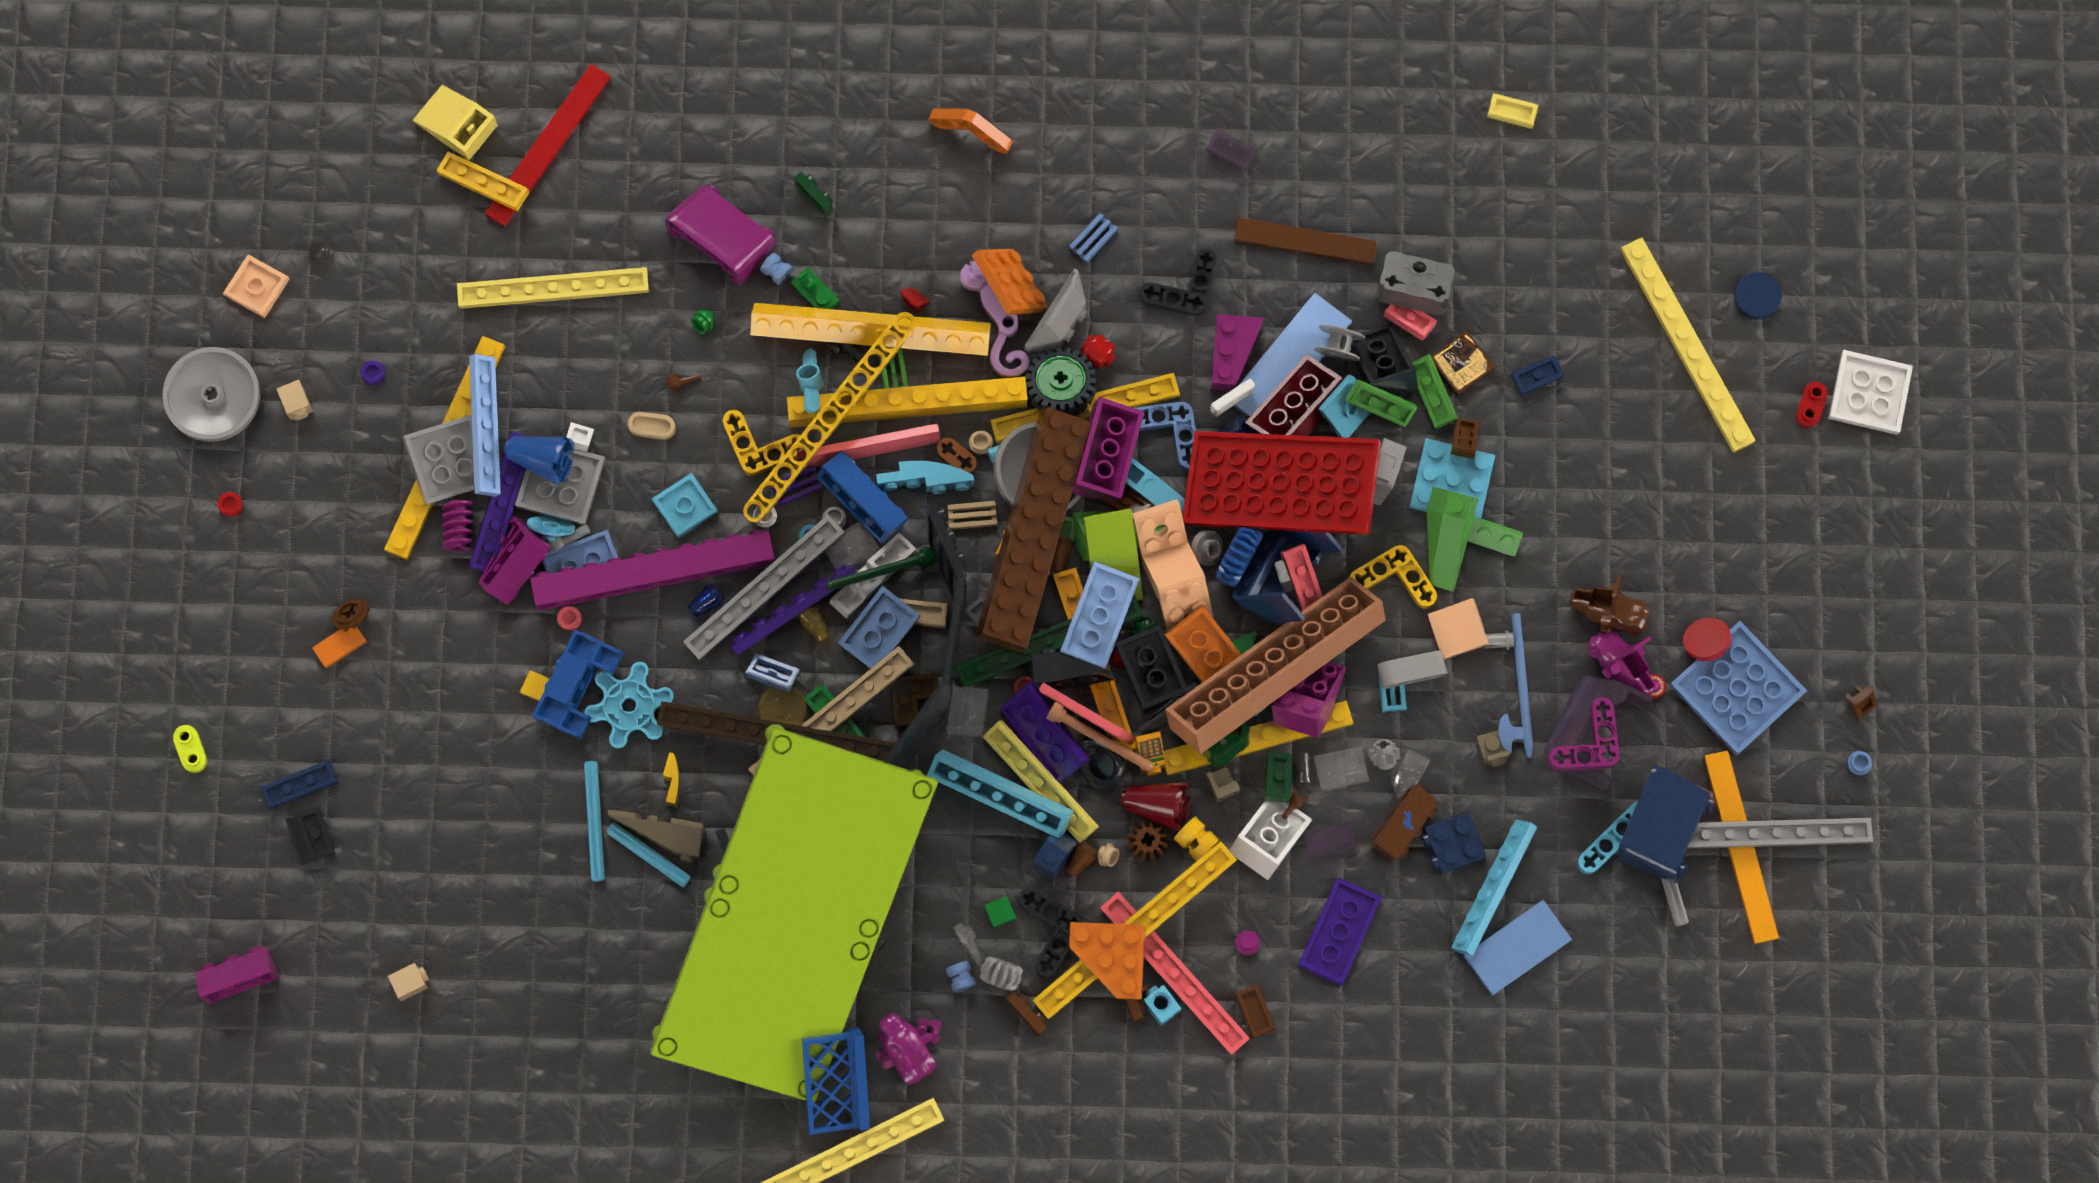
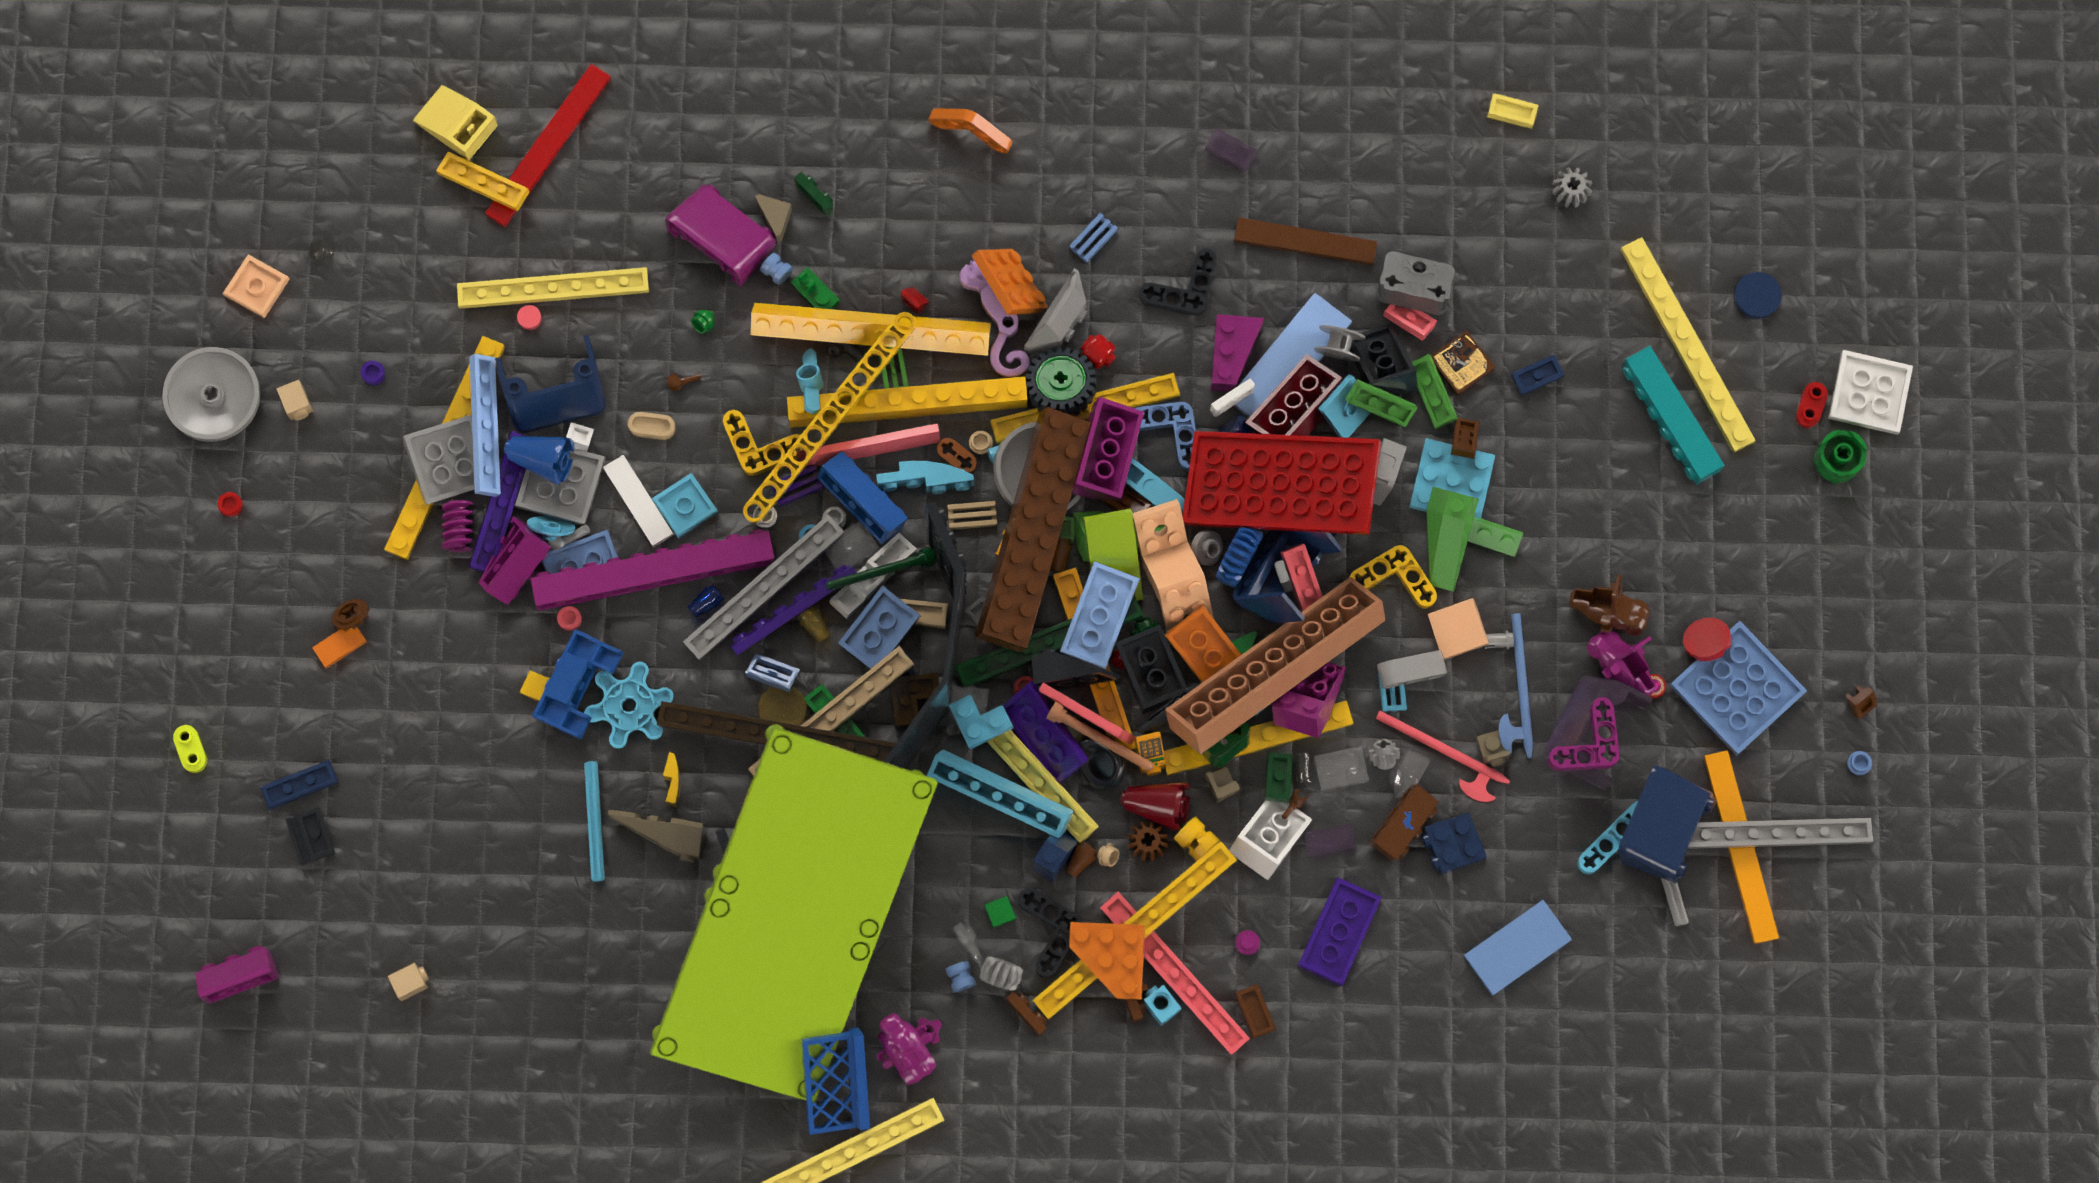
(529, 317): none -> coral tile
(557, 403): none -> dark blue windscreen
(638, 501): none -> white tile
(648, 854): medium azure axle -> none
(775, 213): none -> dark tan slope
(976, 727): none -> medium azure plate
(1475, 789): none -> coral piece
(1494, 887): medium azure plate -> none
(1575, 179): none -> light grey gear
(1672, 415): none -> teal brick
(1840, 469): none -> green brick

